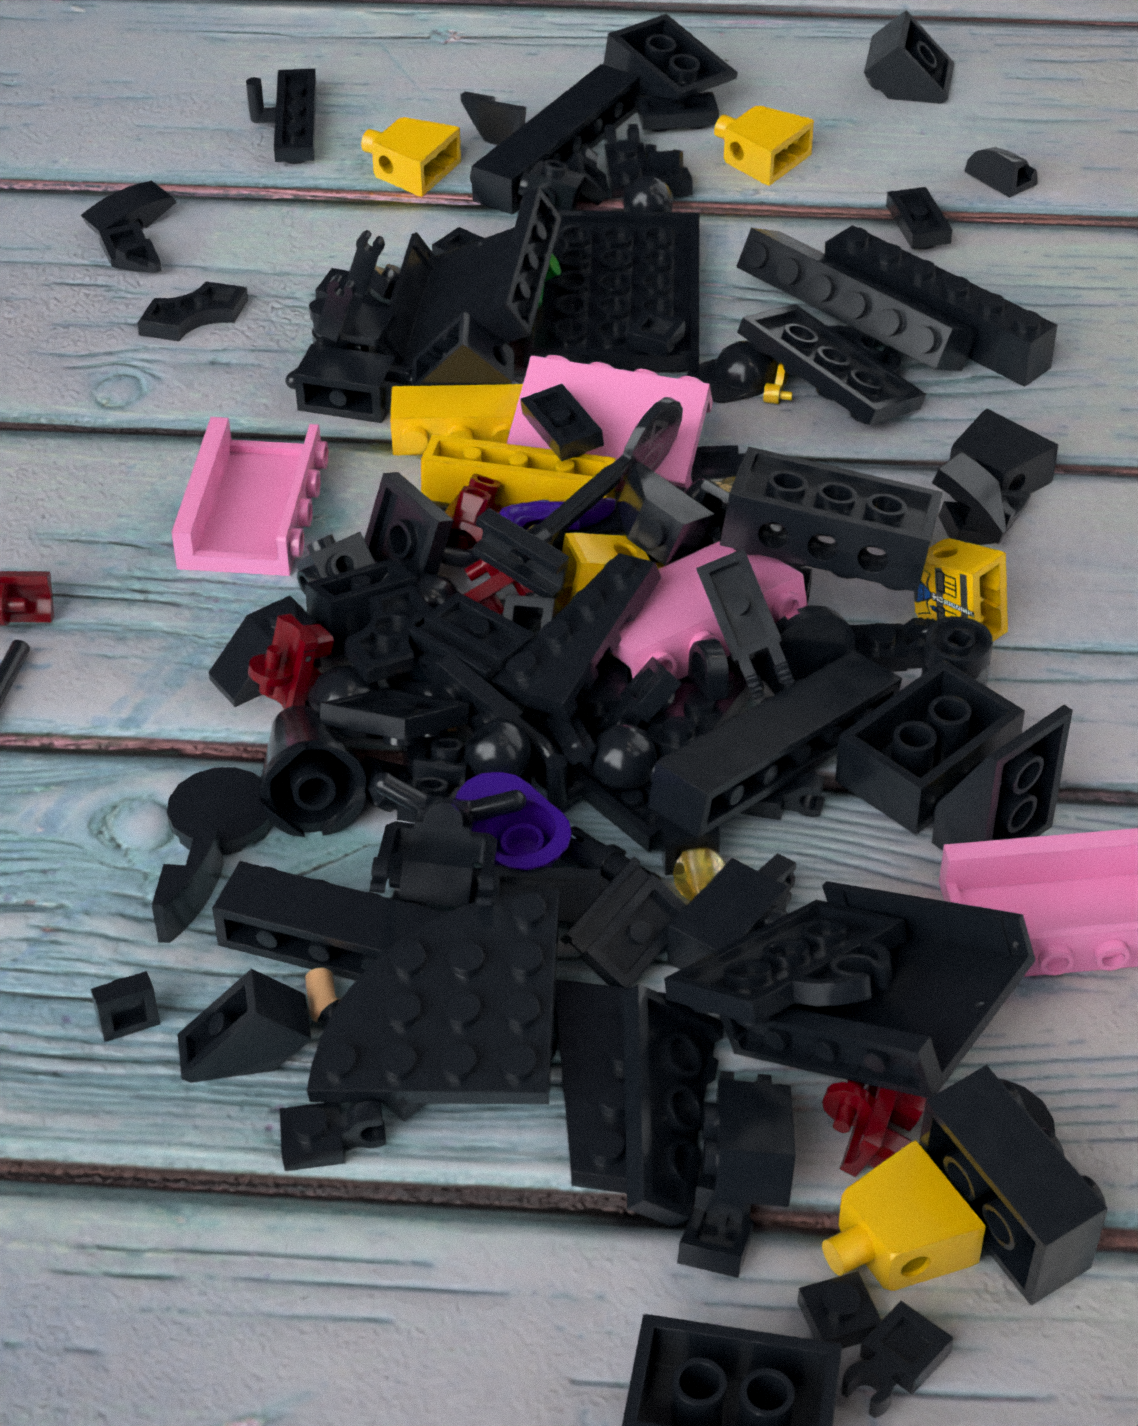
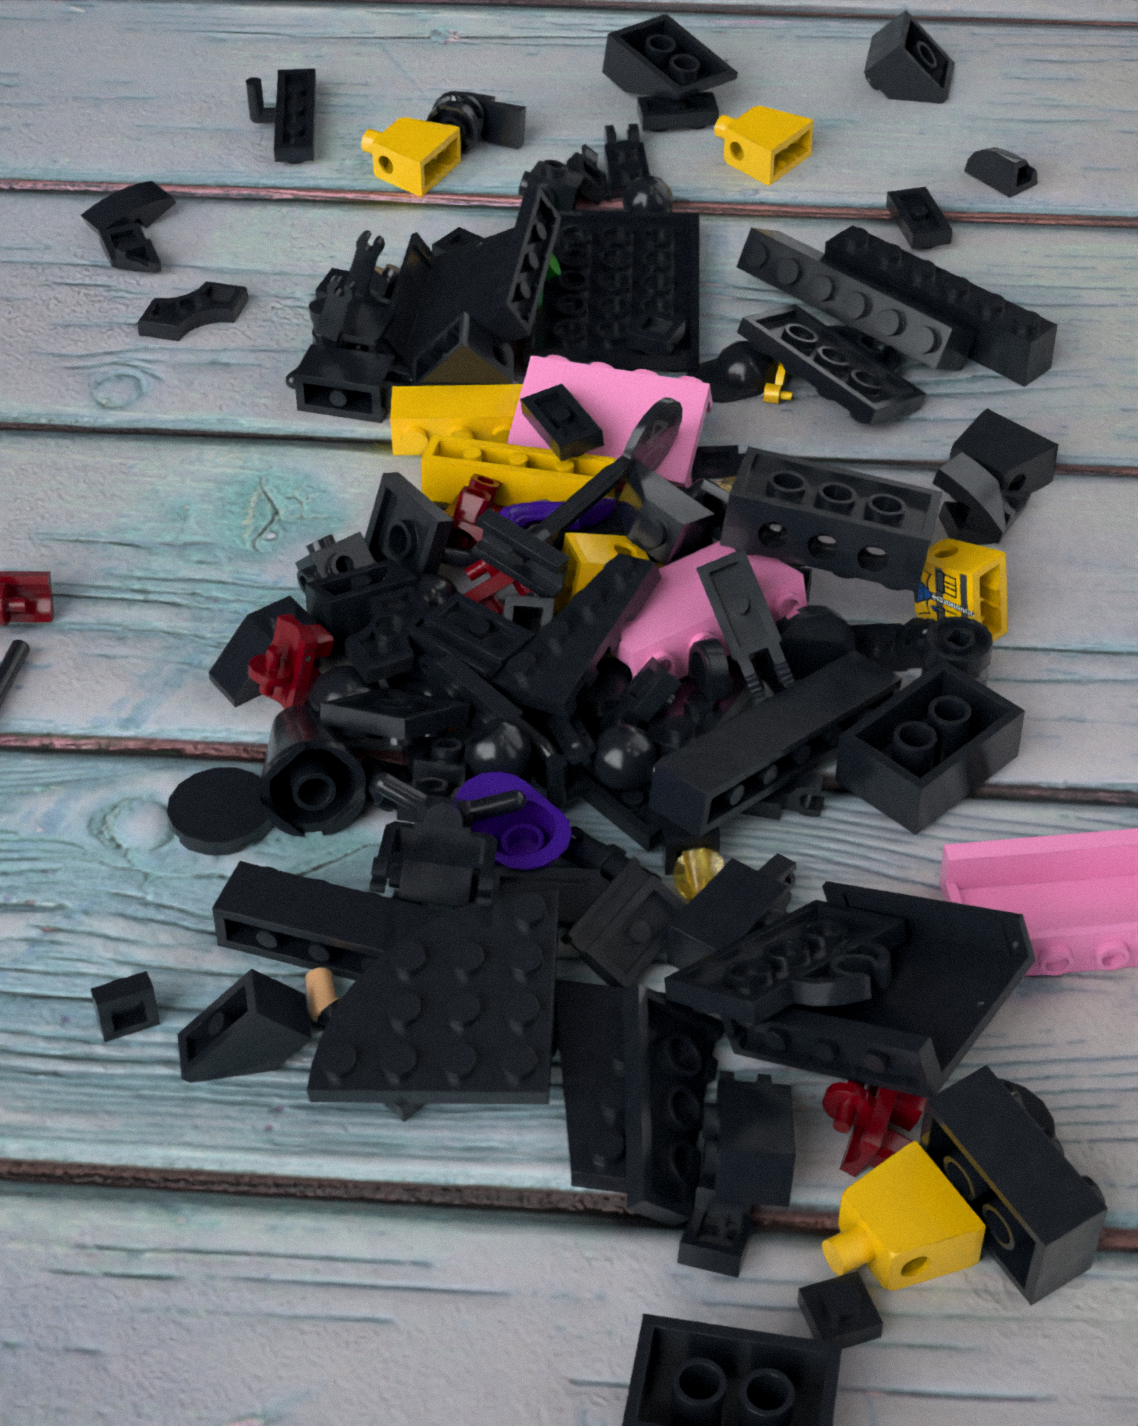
(187, 888): black slope -> none
(248, 503): bright pink panel -> none
(320, 1132): black plate -> none
(460, 115): none -> black wheel
(556, 134): black brick -> none
(669, 167): black slope -> none
(897, 1351): black plate -> none
(1010, 790): black slope -> none

